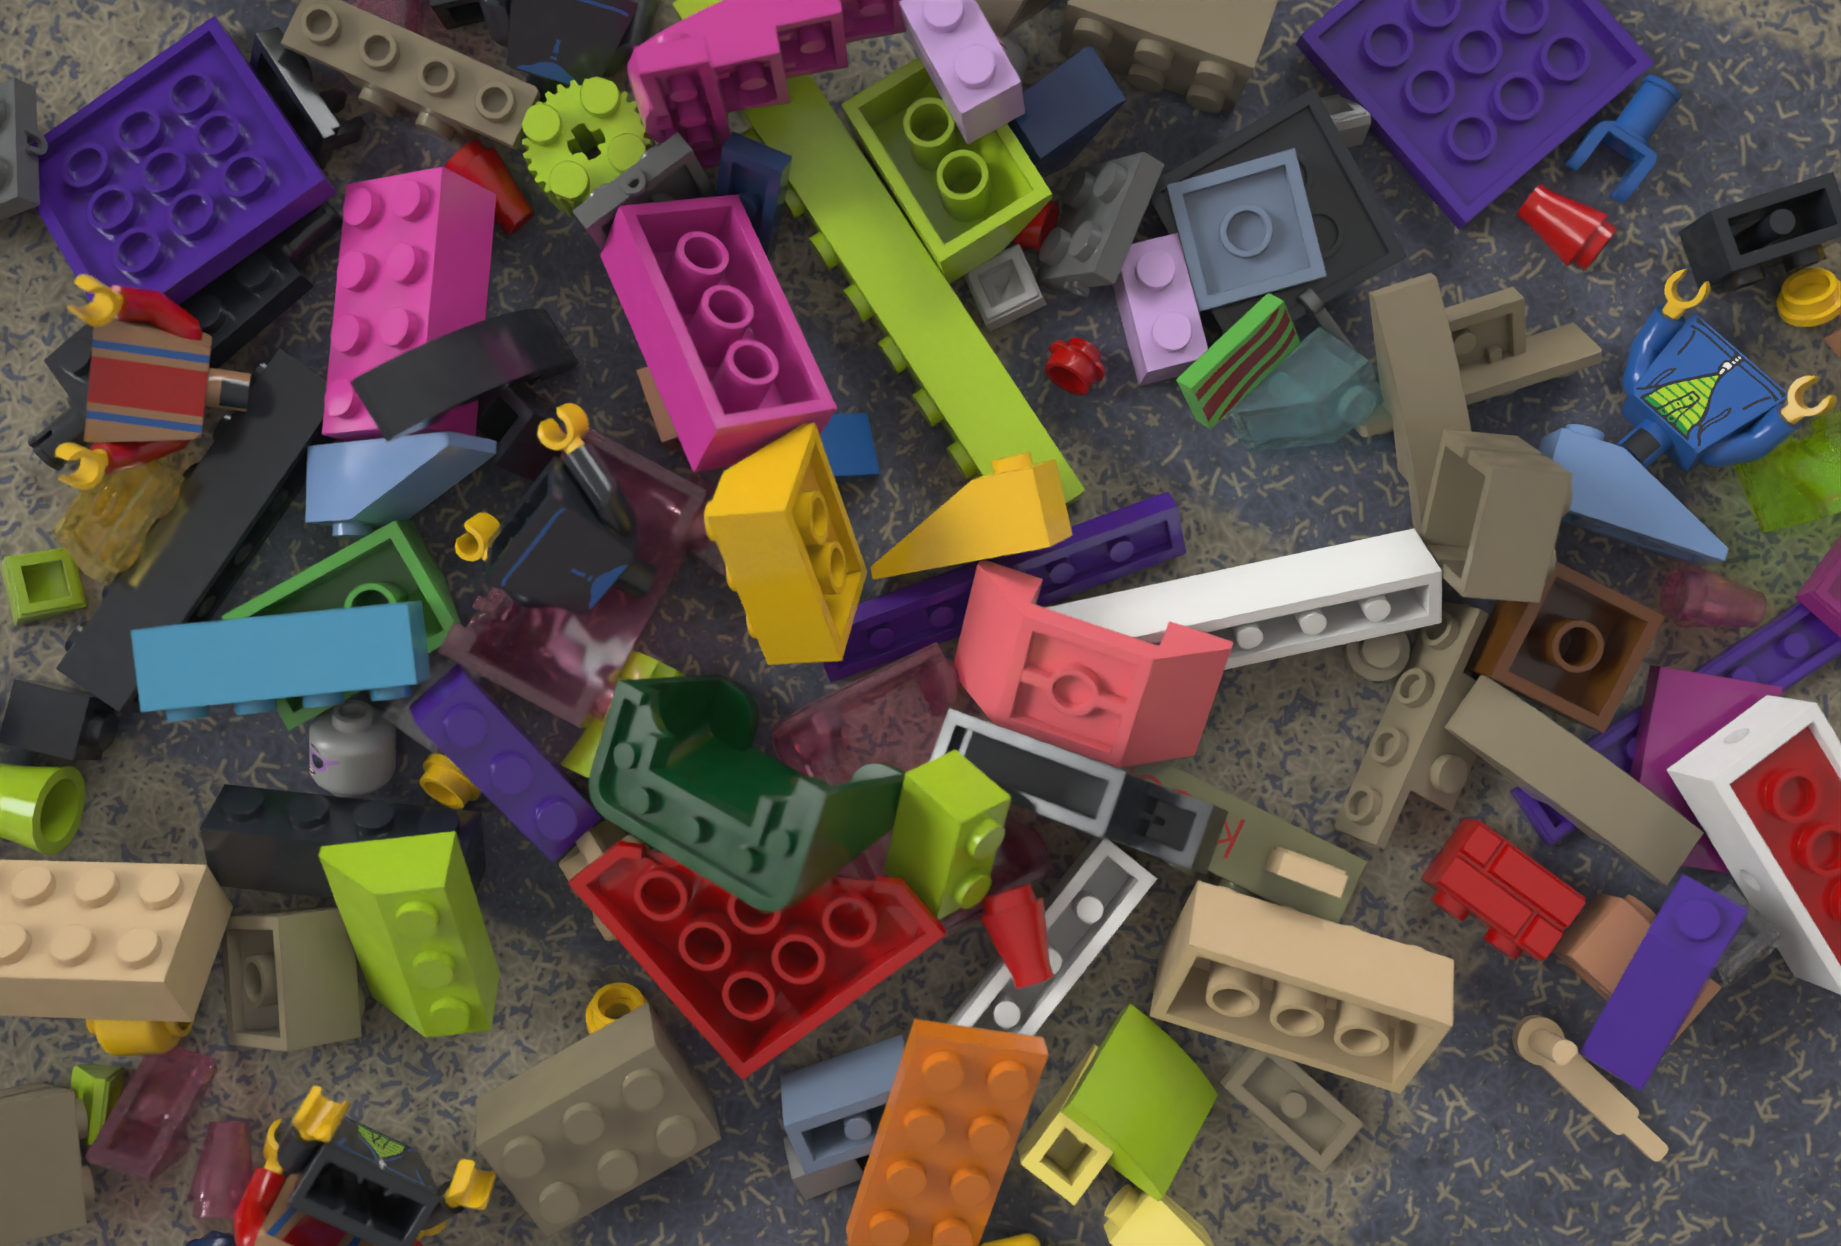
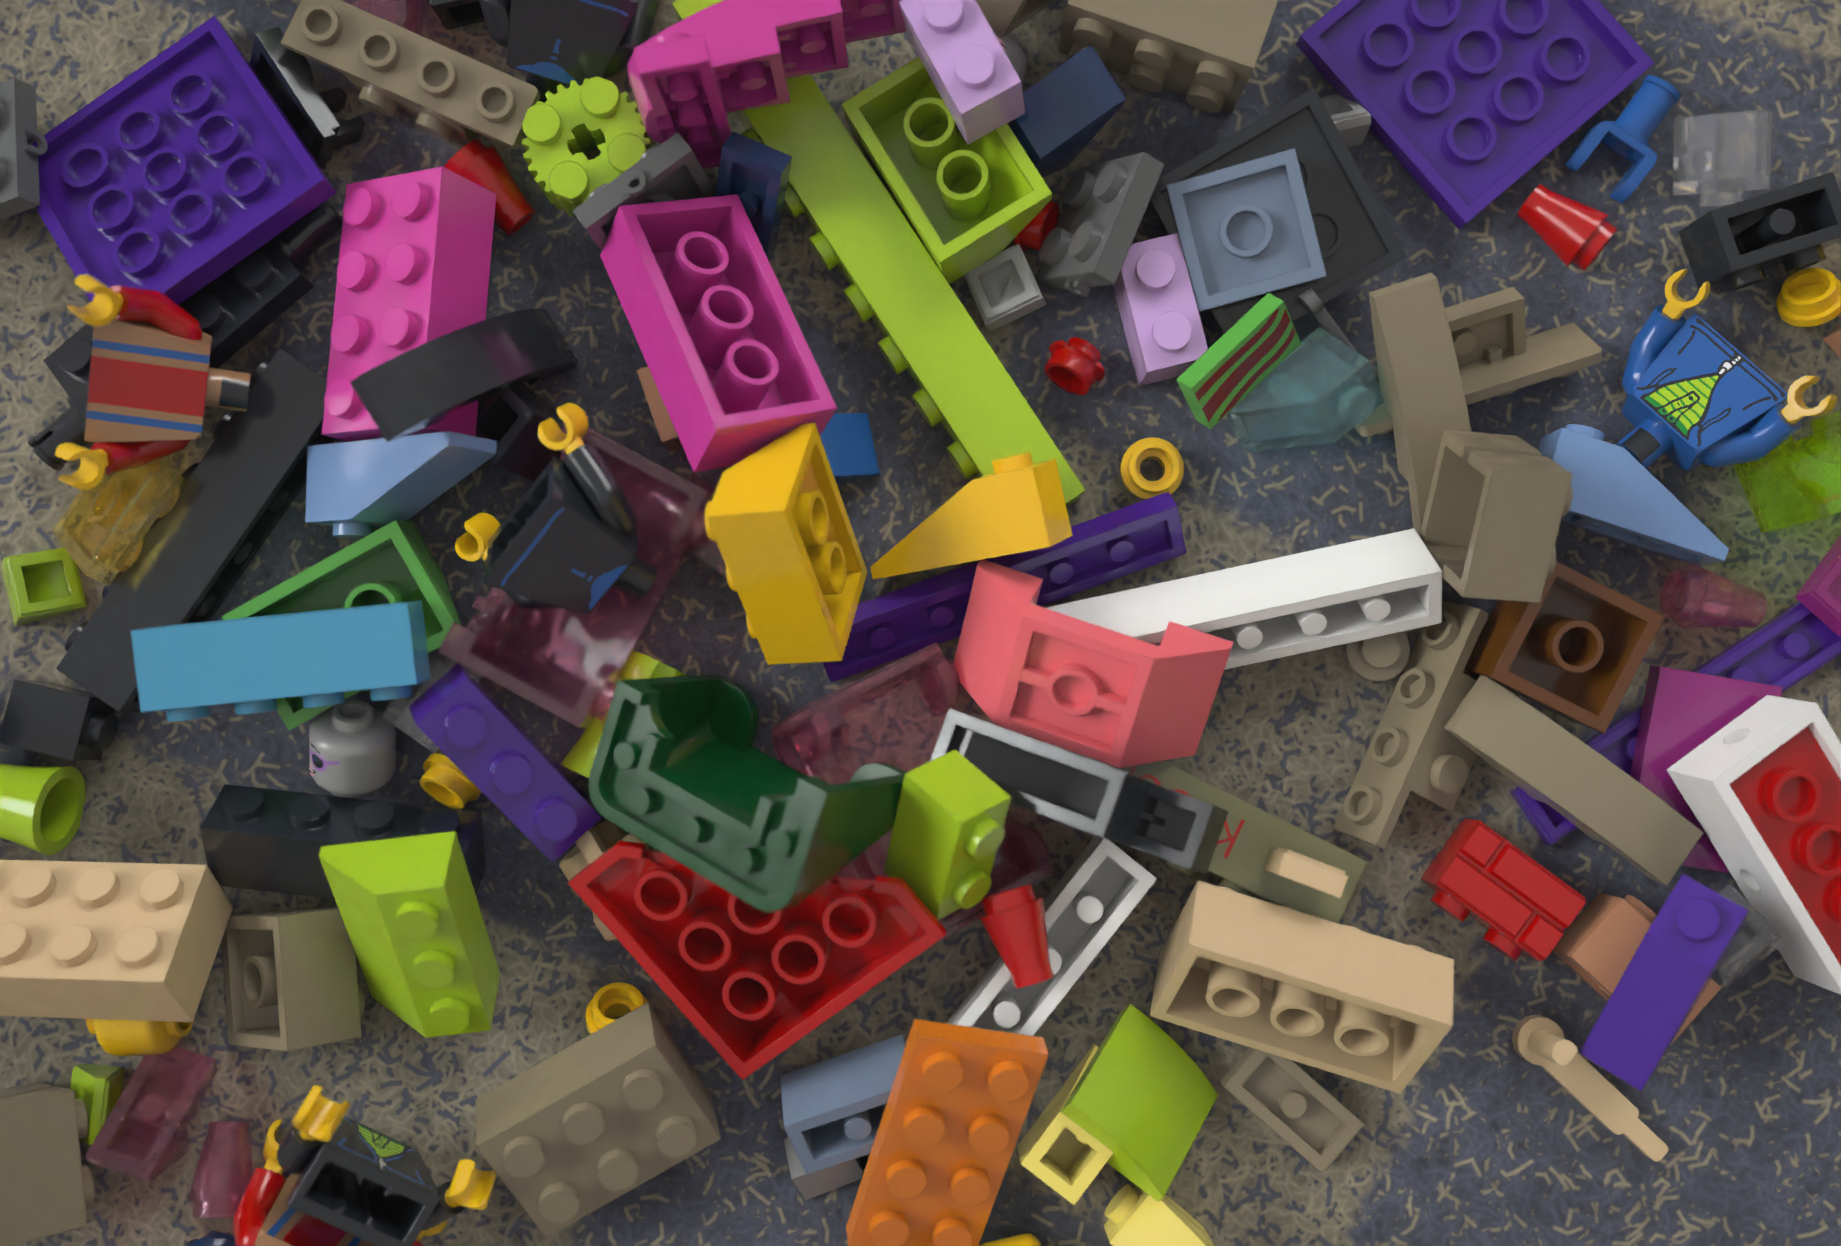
(1158, 450): none -> yellow plate
(1722, 155): none -> clear brick

